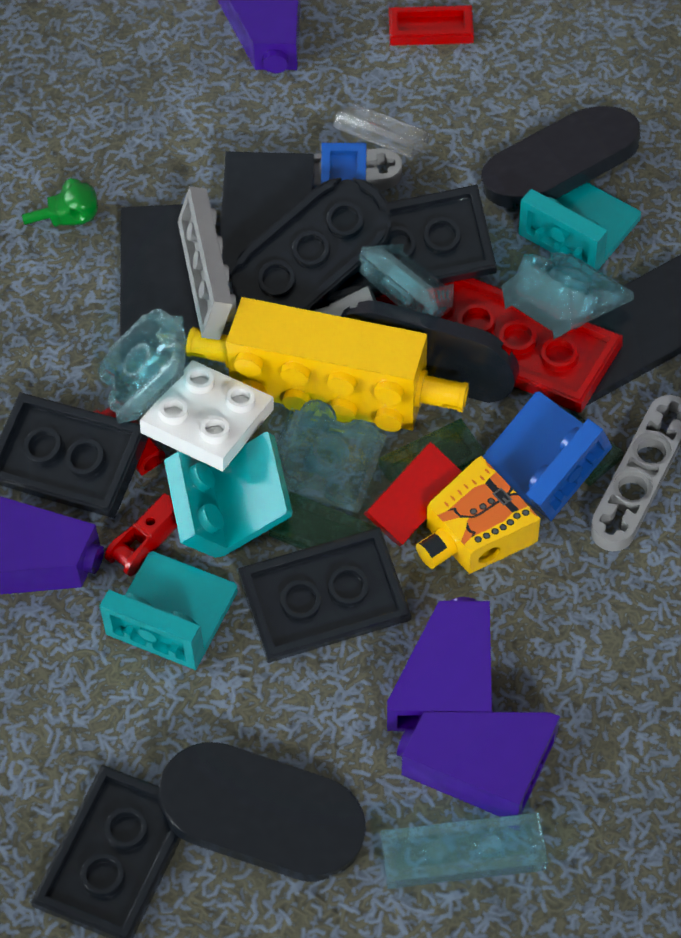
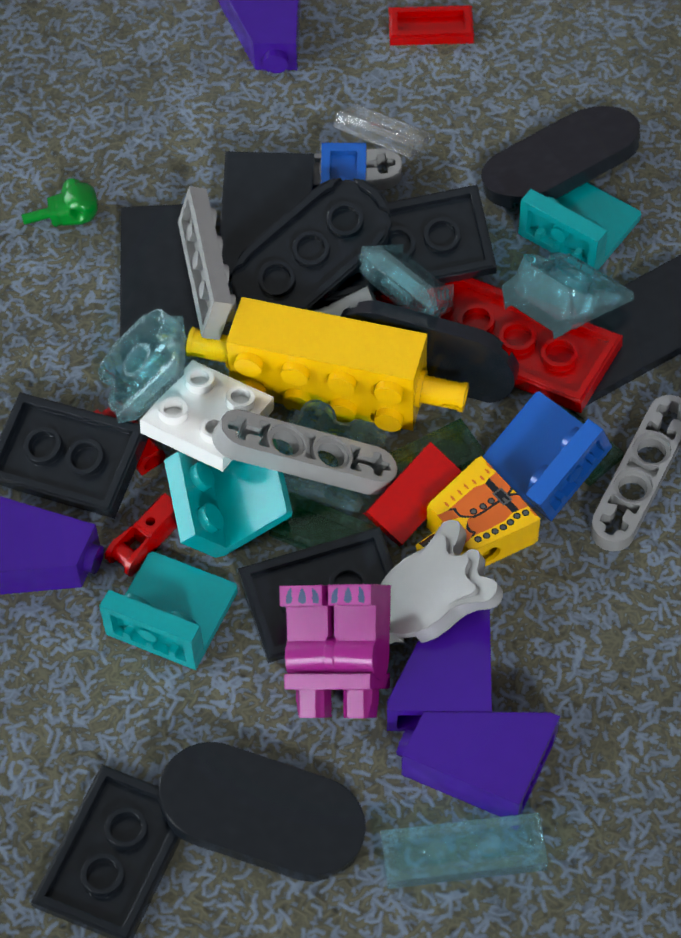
(337, 643): none -> magenta hips
(371, 465): none -> light grey beam
(438, 586): none -> light grey tile

